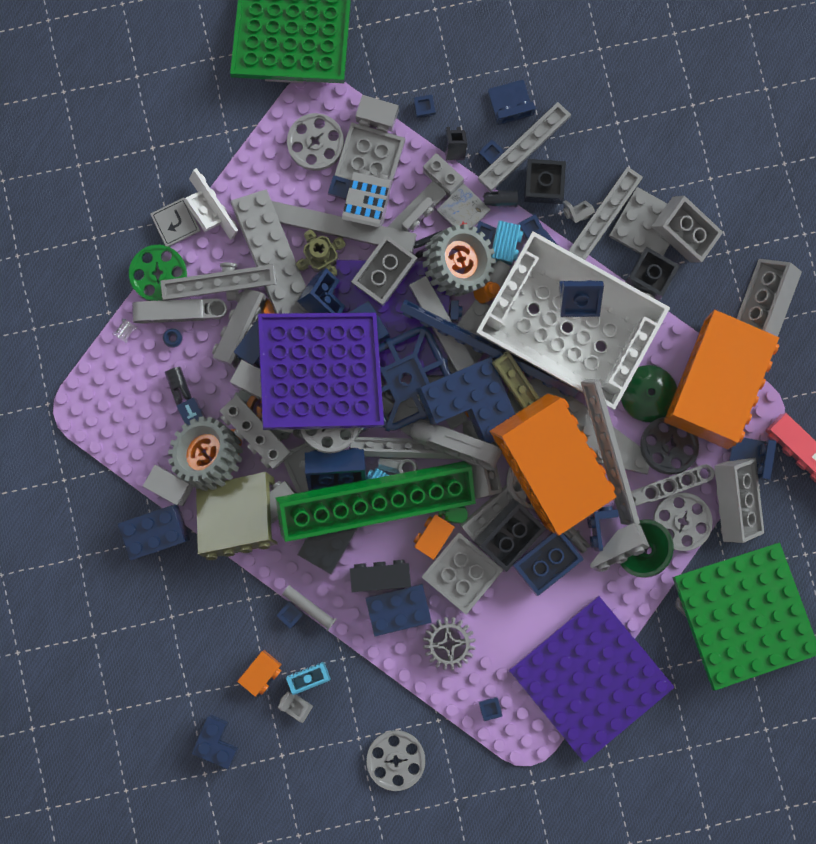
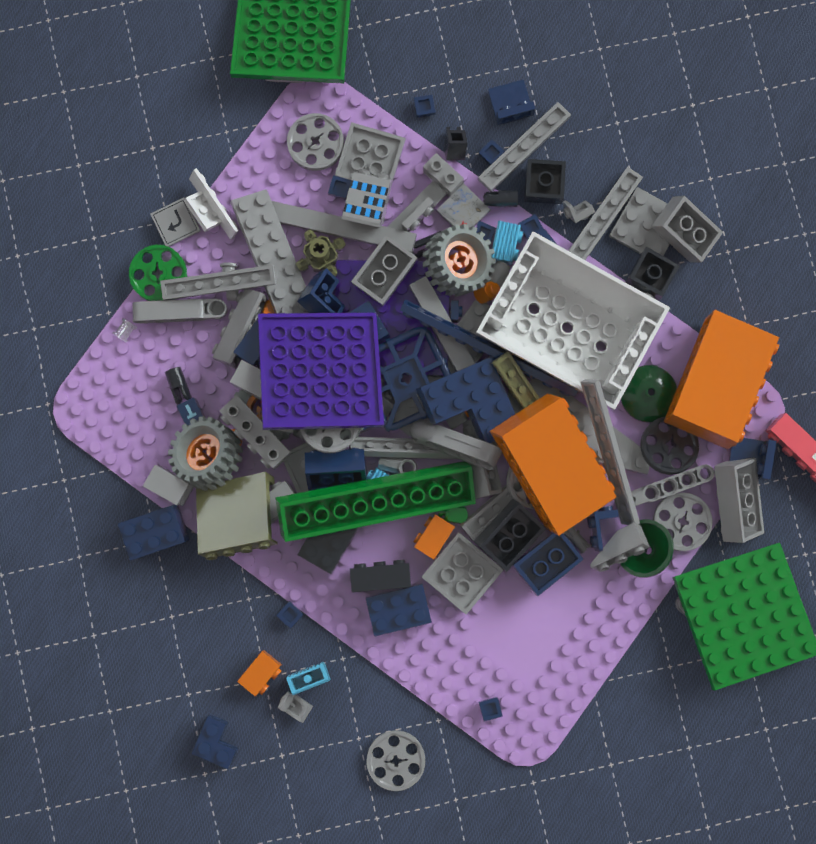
(166, 338): dark blue plate -> none
(308, 607): light grey pin -> none
(377, 113): light grey brick -> none
(451, 660): light grey gear -> none
(581, 298): dark blue bracket -> none
(591, 679): dark purple plate -> none
(769, 295): light grey slope -> none

